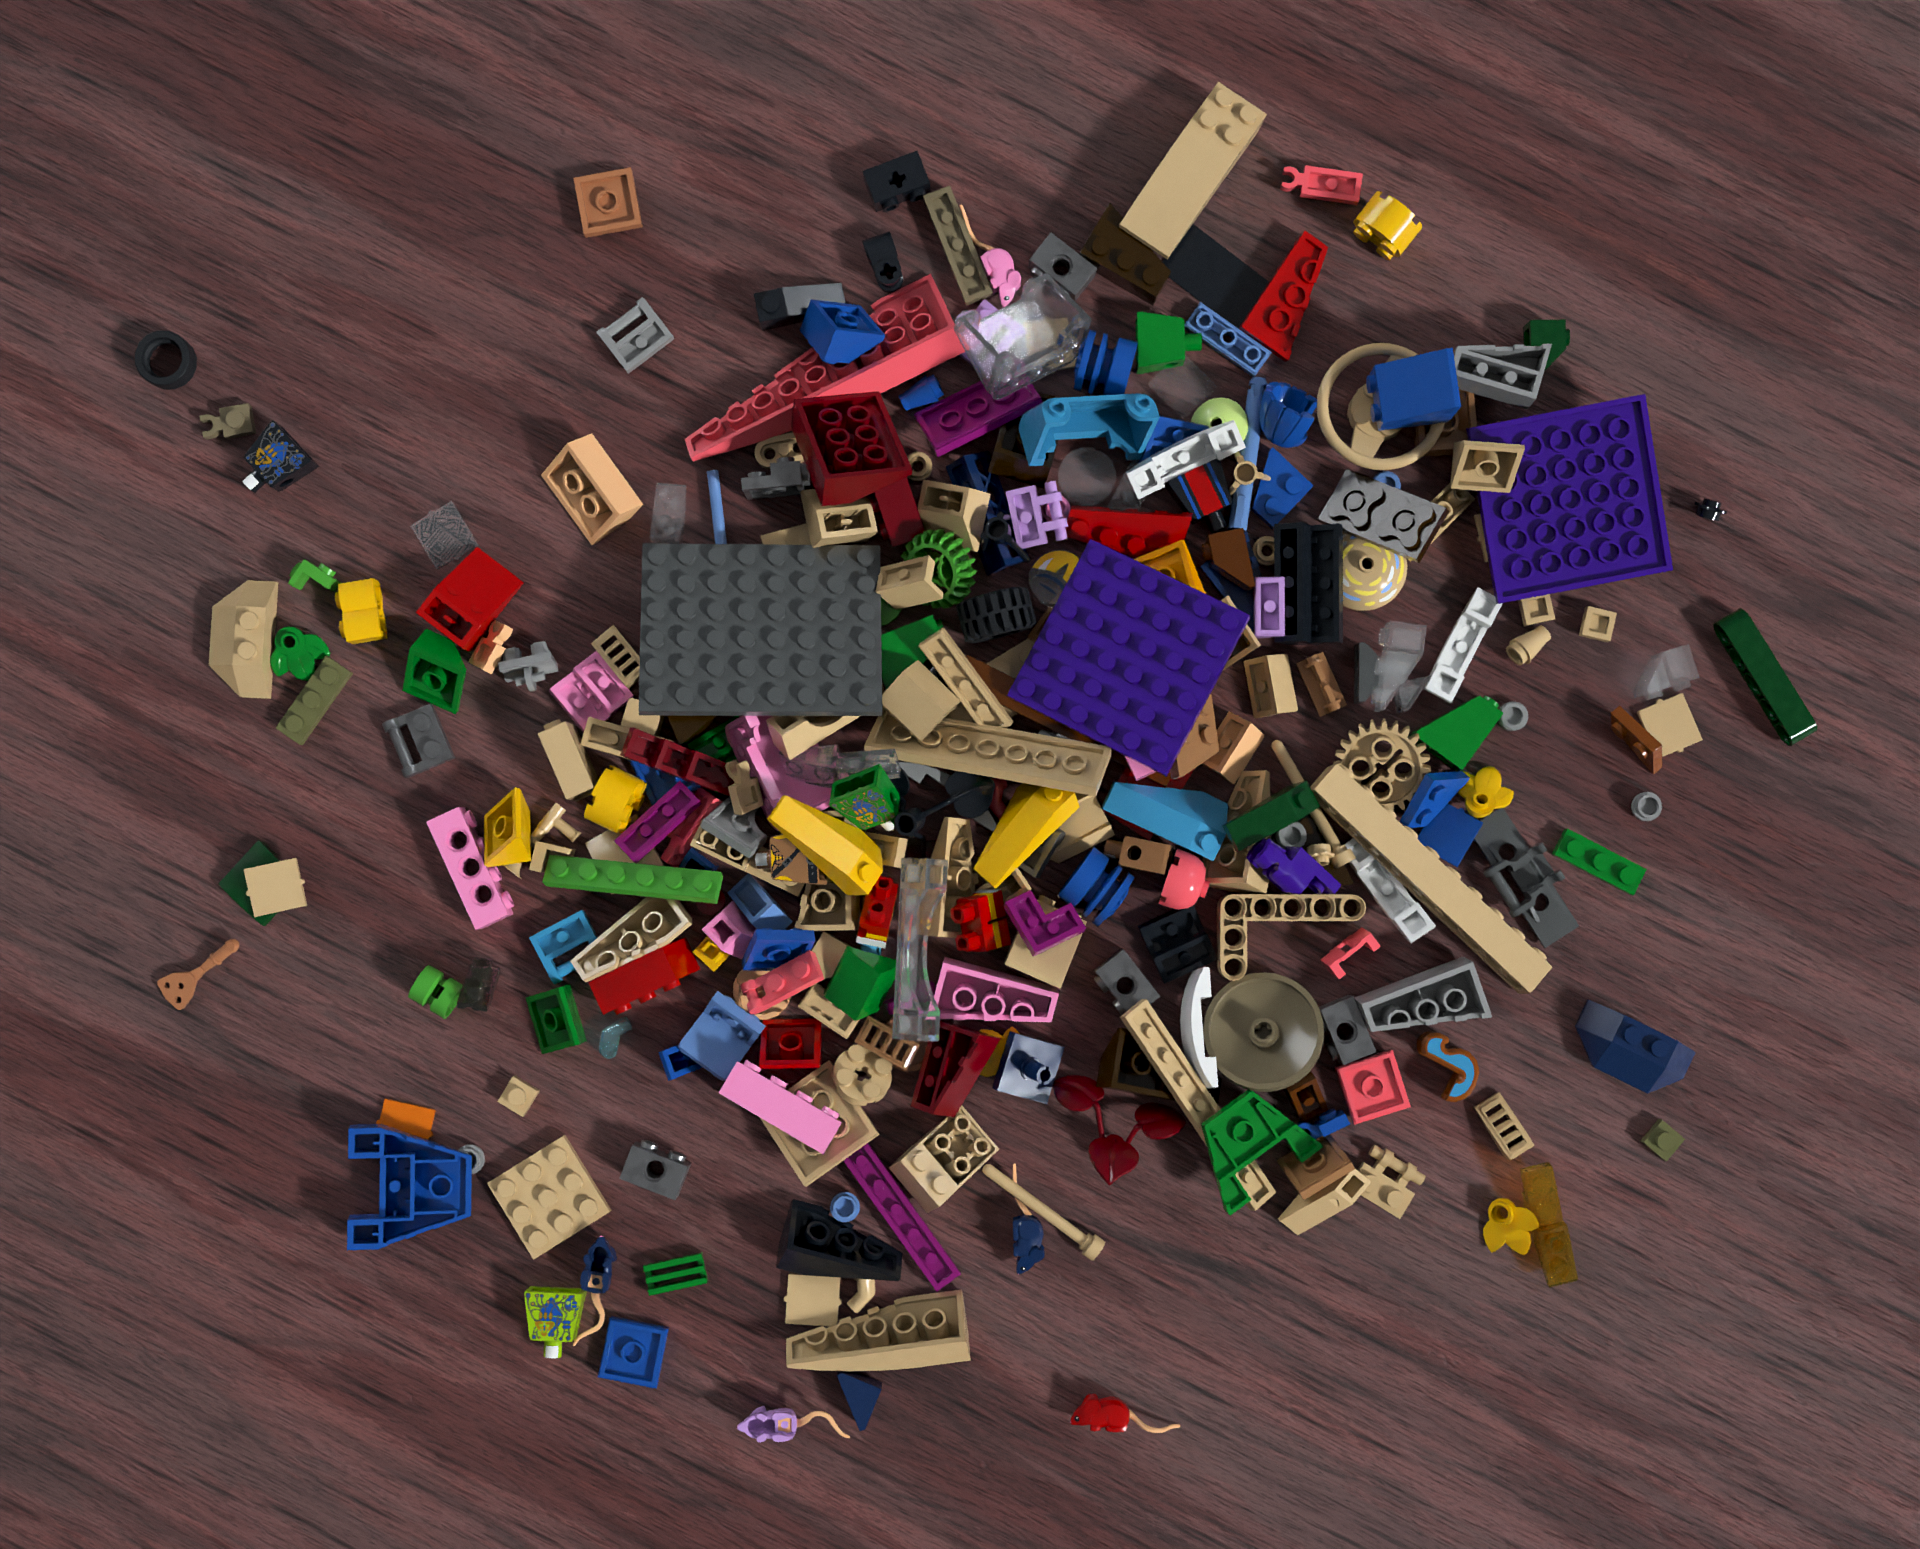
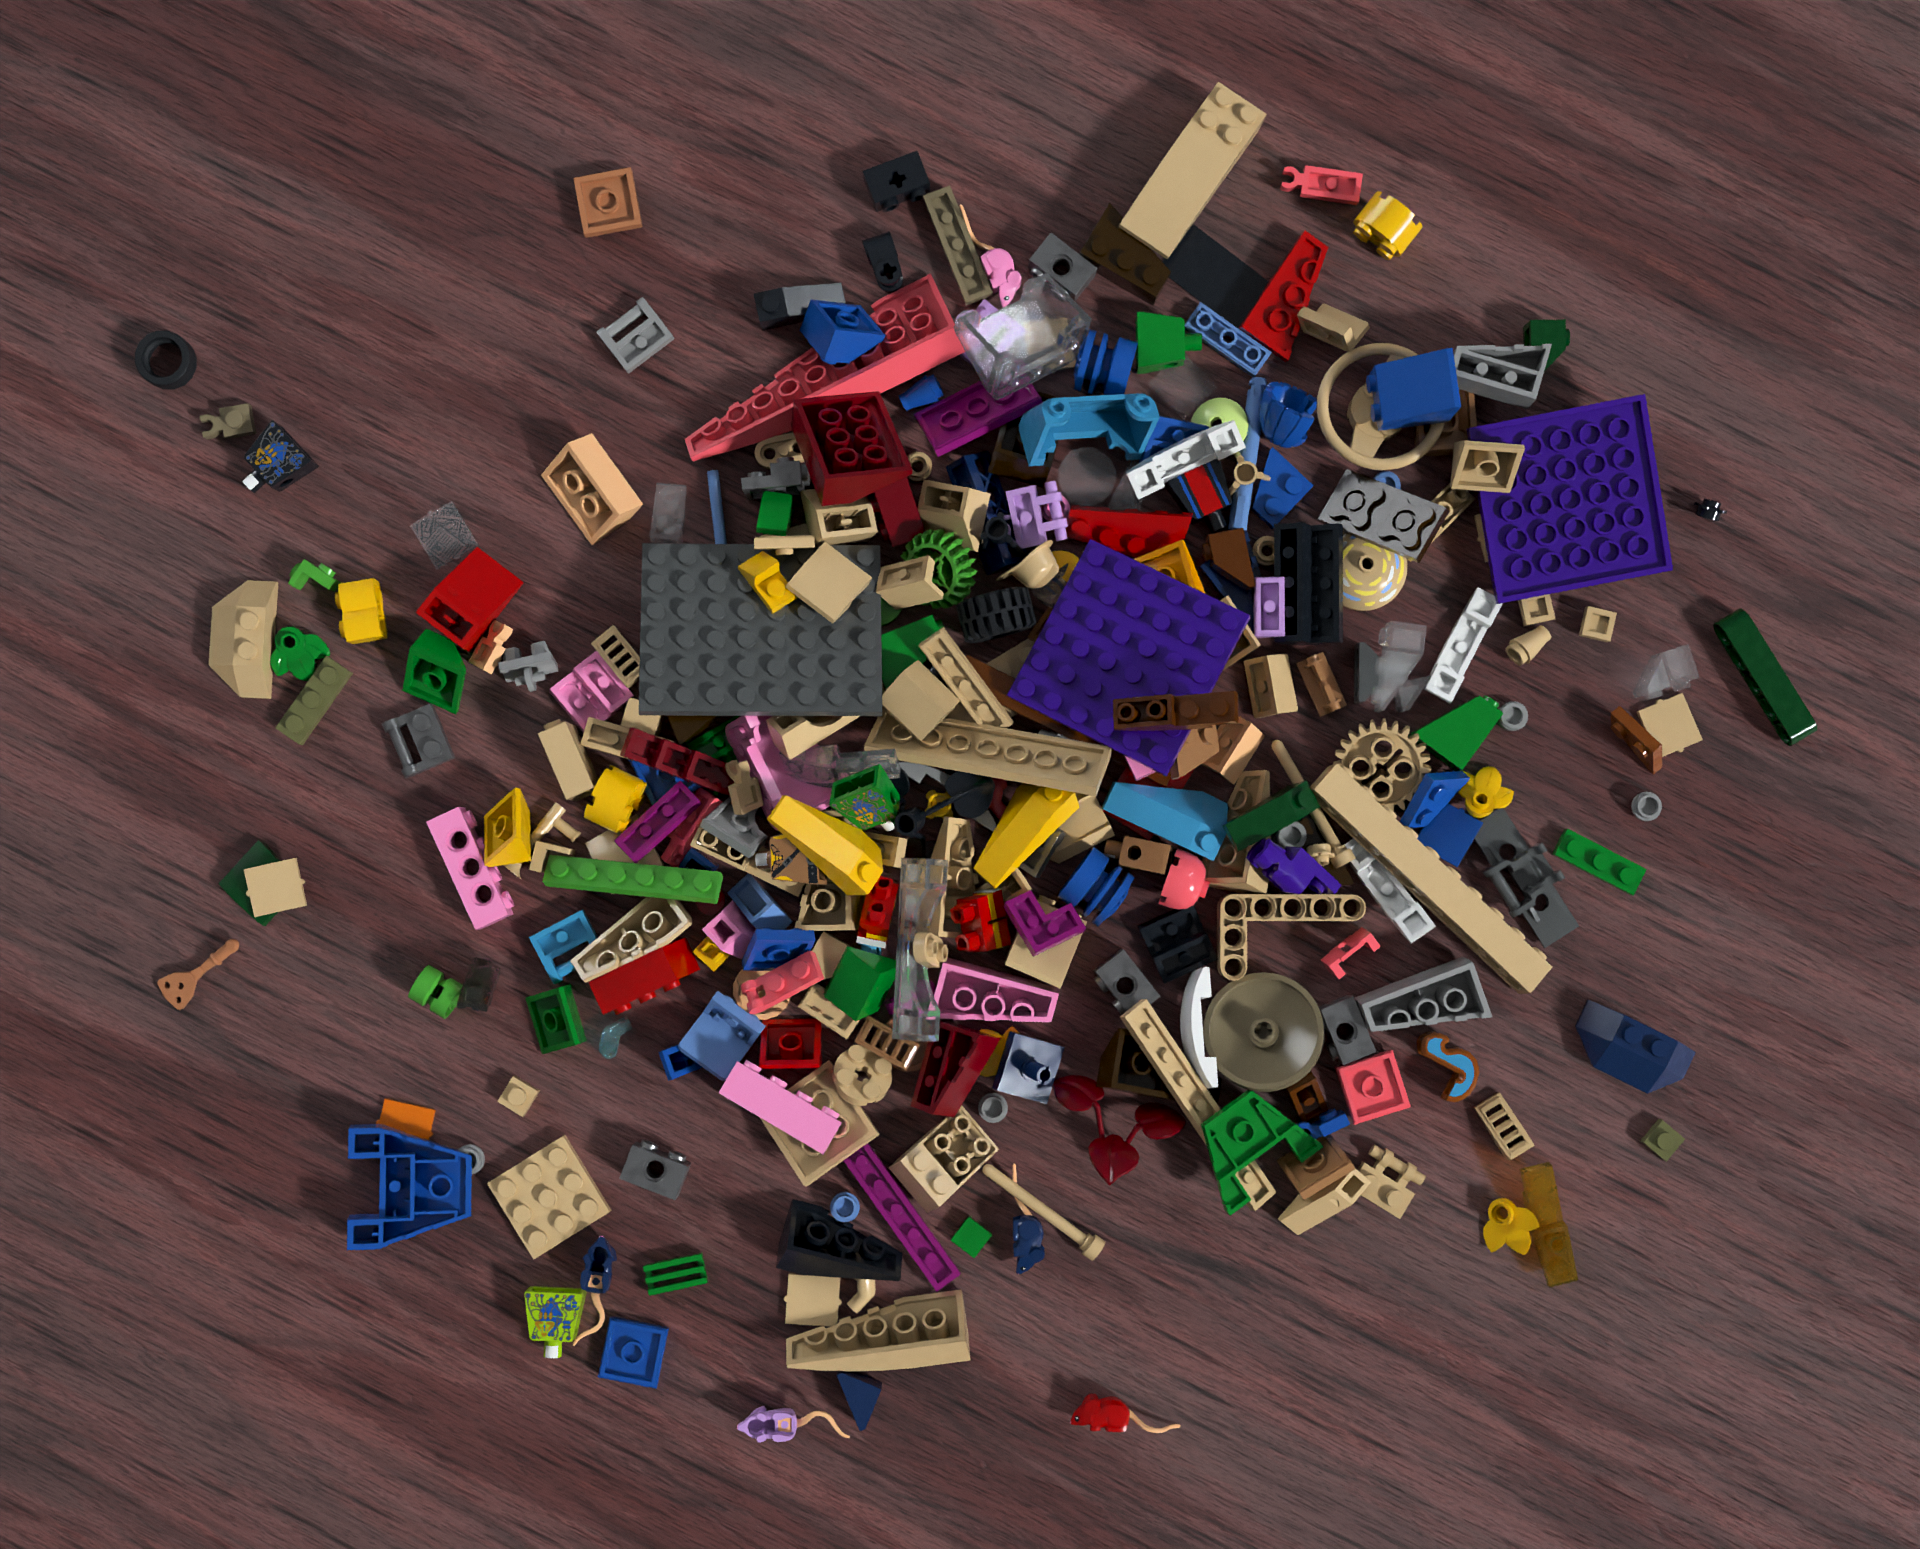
(767, 581): none -> yellow slope
(775, 513): none -> green slope
(784, 544): none -> tan plate
(828, 582): none -> tan slope
(929, 950): none -> tan plate
(933, 798): none -> yellow plate
(971, 1236): none -> green tile
(993, 1107): none -> light grey plate
(1036, 568): none -> tan piece
(1175, 712): none -> reddish brown slope
(1333, 326): none -> tan panel

